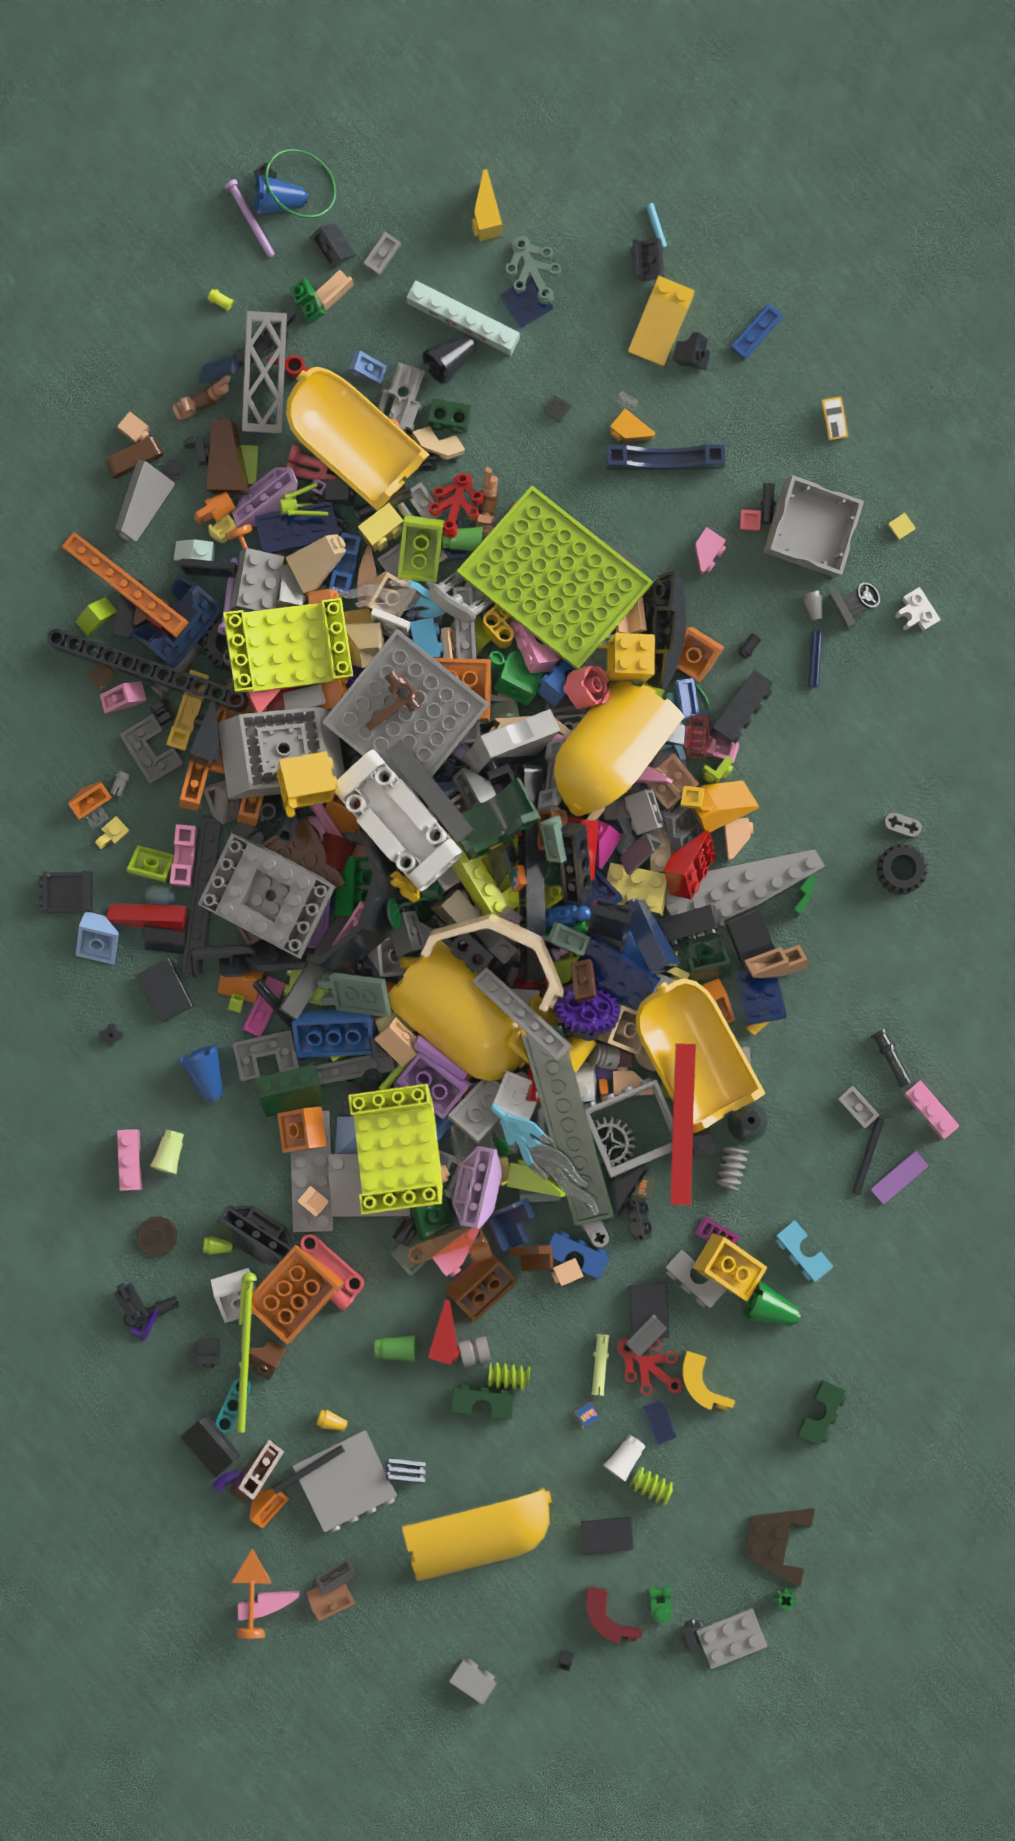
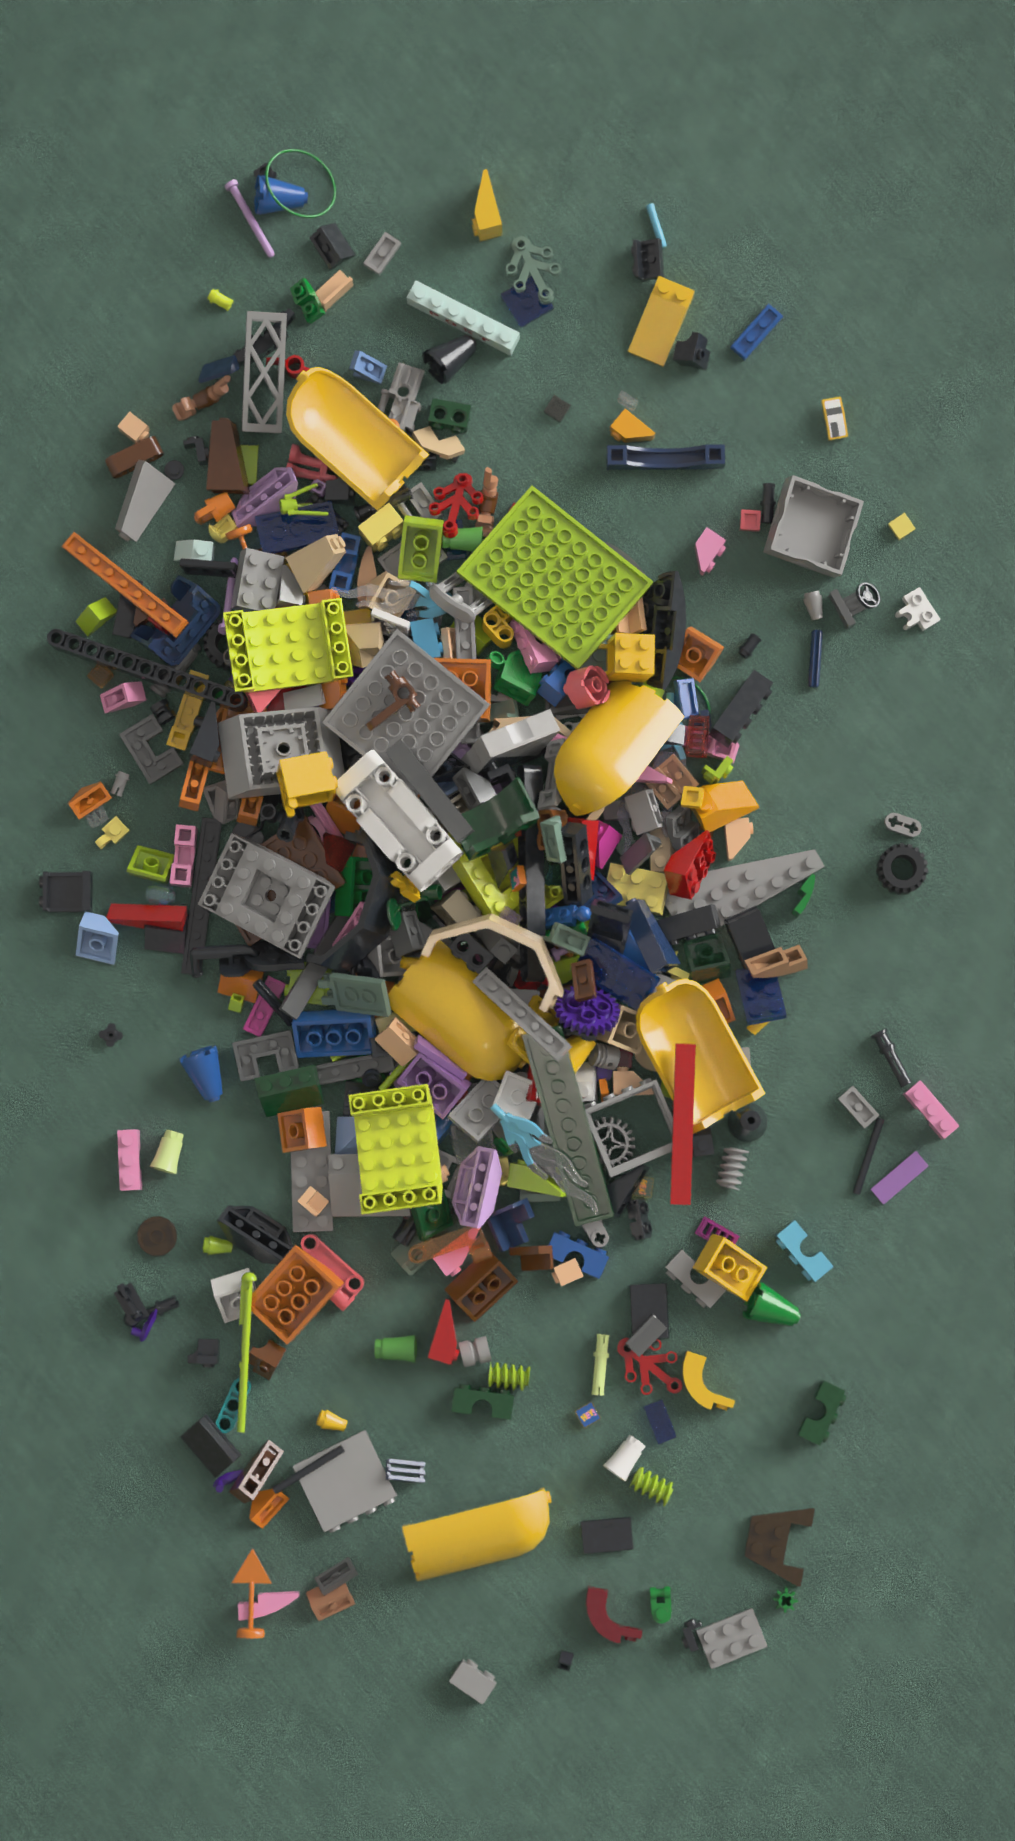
(165, 990): black piece -> none

